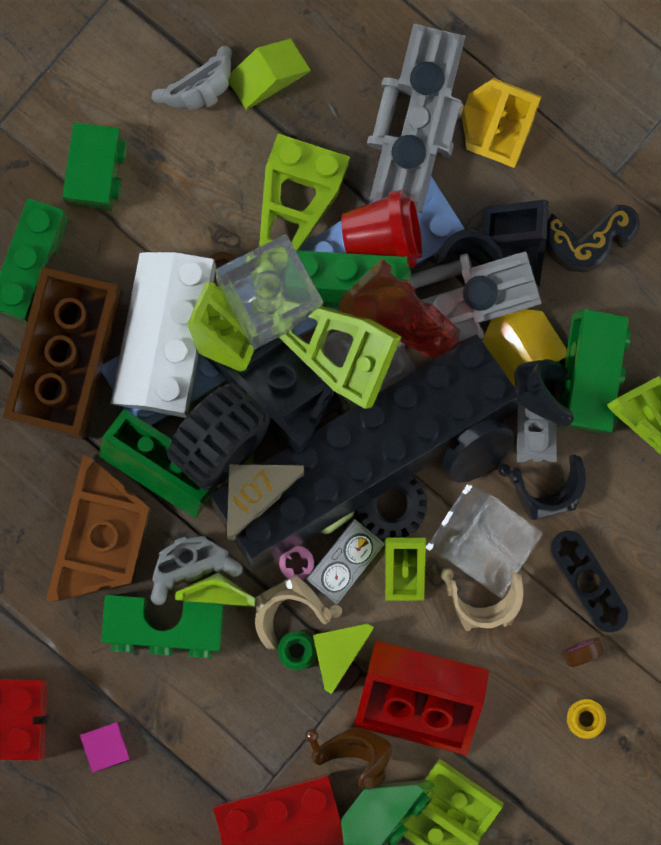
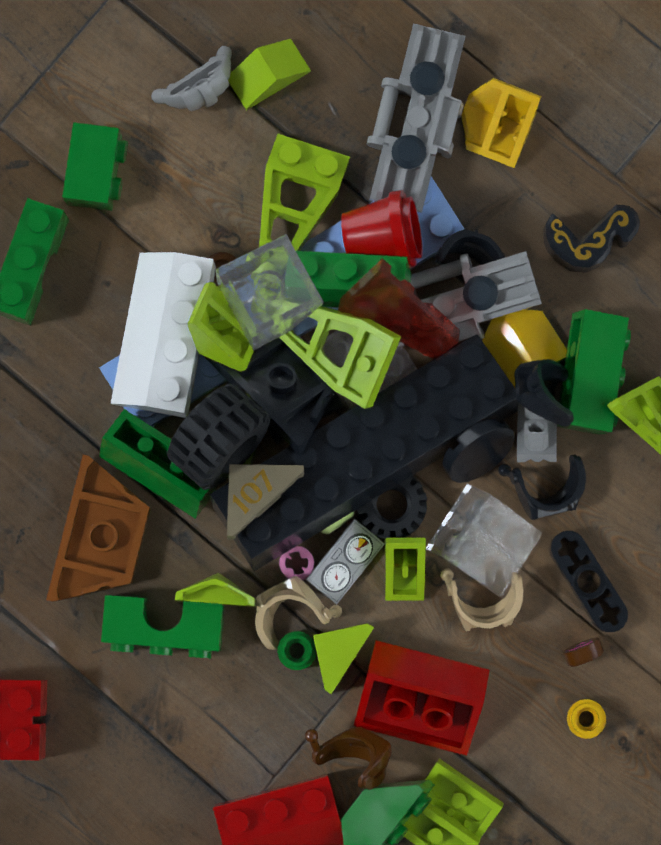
(63, 353): reddish brown slope -> none
(105, 747): dark pink tile -> none
(188, 562): light grey piece -> none
(520, 229): black slope -> none

